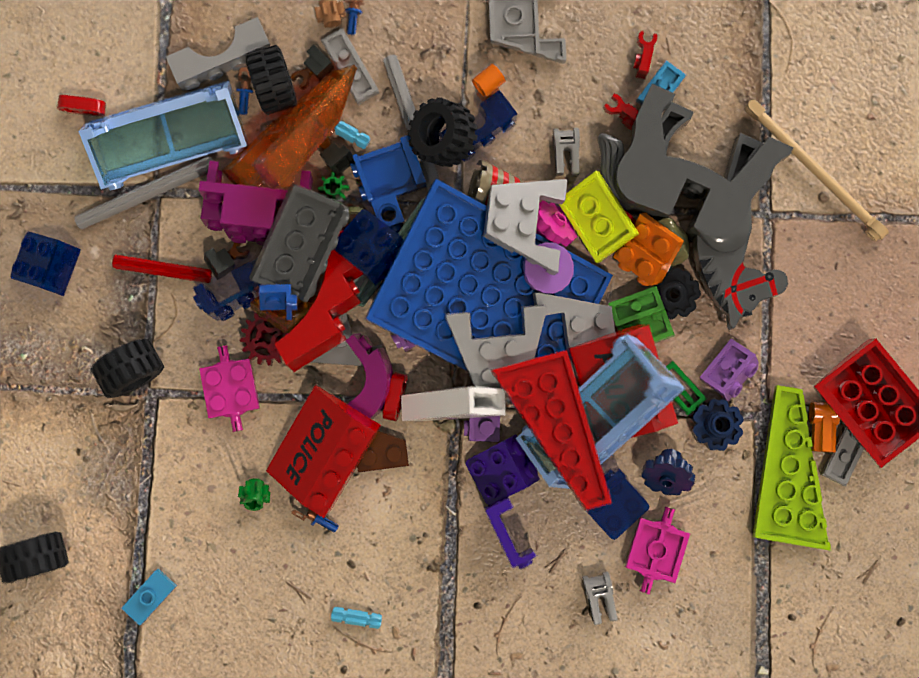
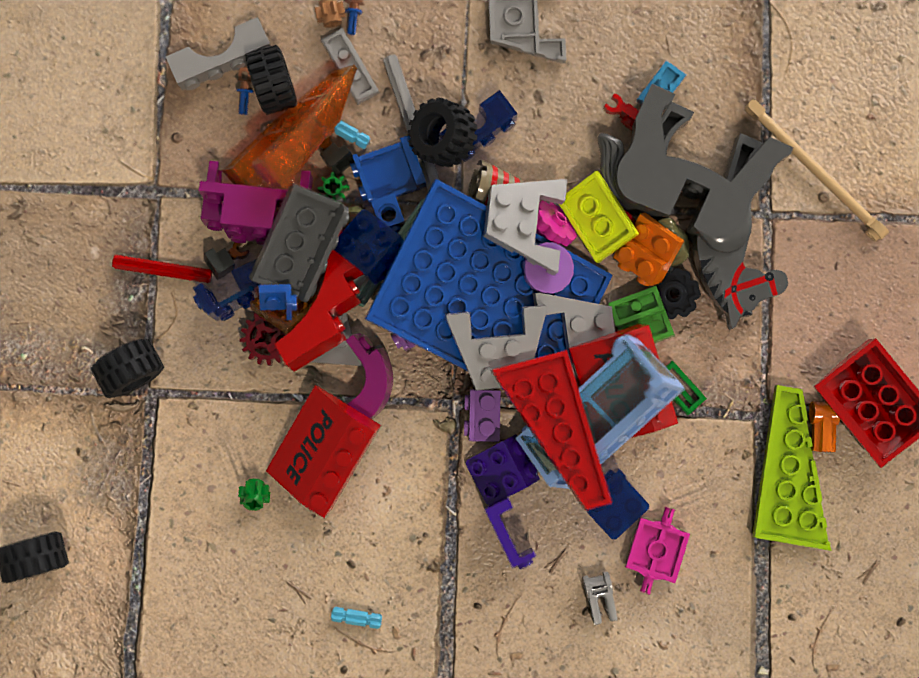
(45, 263): clear blue bracket -> none
(81, 105): red beam -> none
(142, 193): light grey axle -> none
(149, 597): dark azure plate -> none
(163, 134): clear light blue windscreen -> none
(229, 388): dark pink plate -> none
(315, 65): pearl dark grey piece -> none
(315, 518): blue piece -> none
(384, 453): reddish brown wing -> none
(393, 401): red beam -> none
(453, 404): white slope -> none
(488, 82): orange piece -> none
(566, 141): light grey piece -> none
(643, 60): red plate -> none
(668, 473): dark blue plant -> none
(705, 429): dark blue plant -> none
(730, 370): medium lavender bracket -> none
(843, 461): light grey tile -> none

